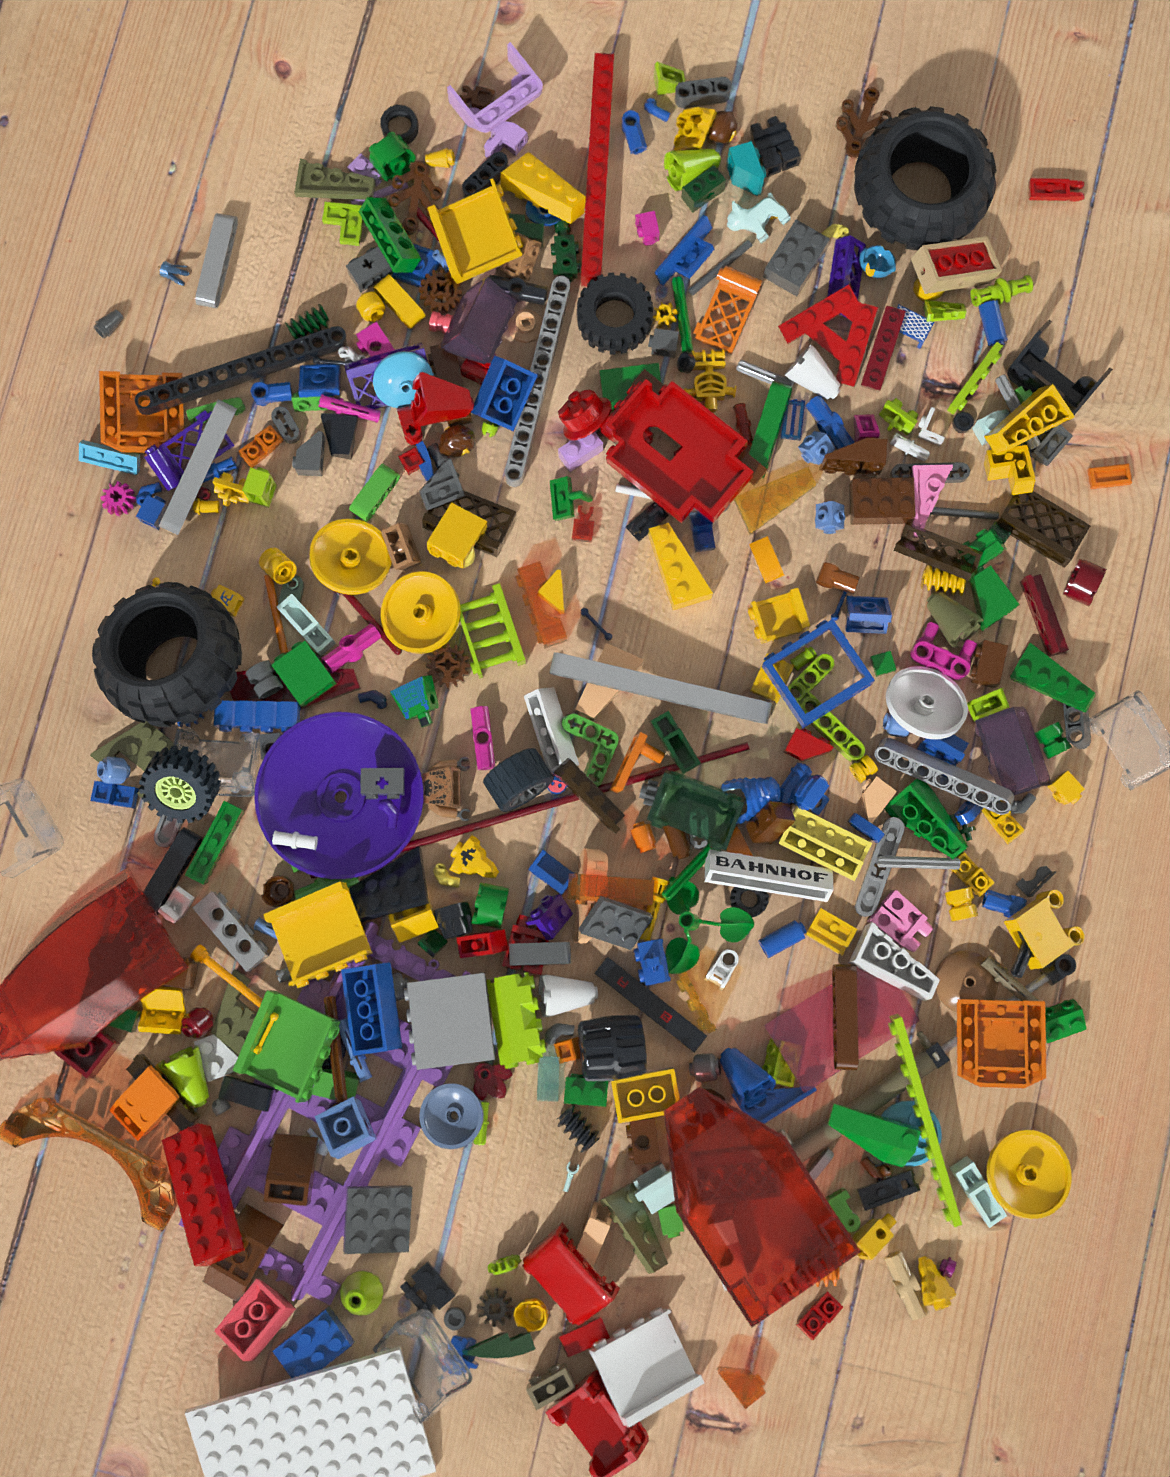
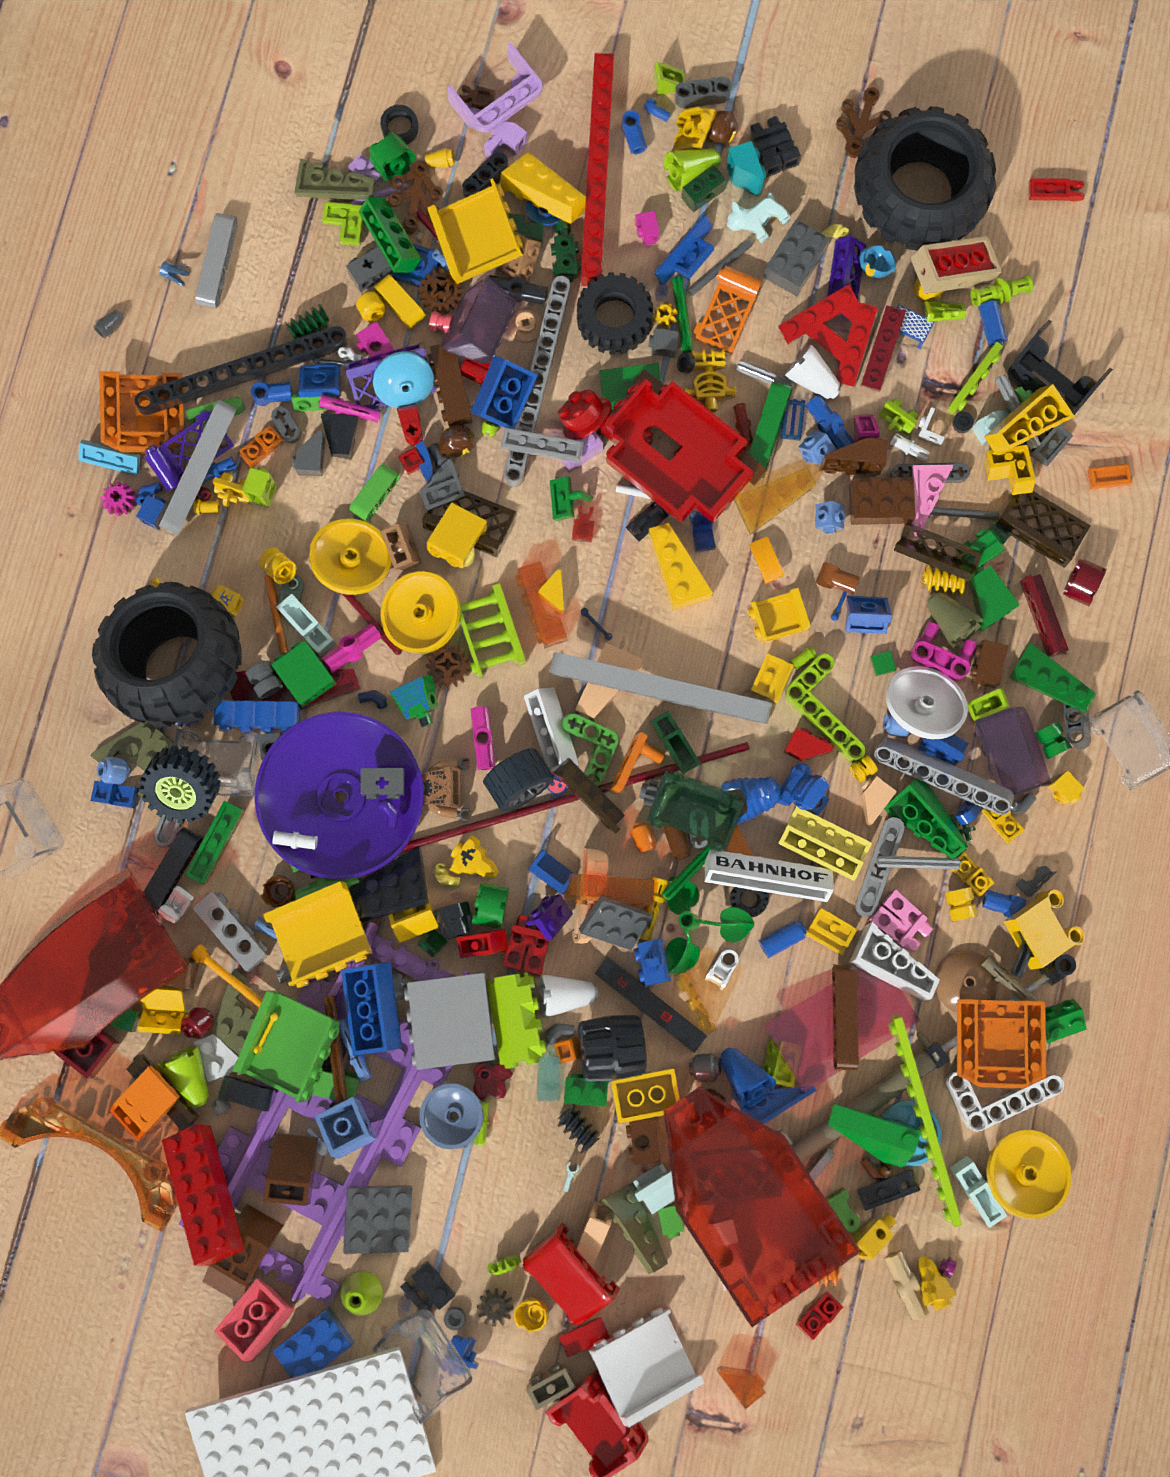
(438, 400): red slope -> none
(502, 1346): dark green slope -> none
(539, 953): dark grey beam -> none
(542, 445): none -> light grey tile
(770, 822): reddish brown brick -> none
(806, 719): blue window -> none
(866, 828): blue beam -> none
(1001, 1102): none -> white beam

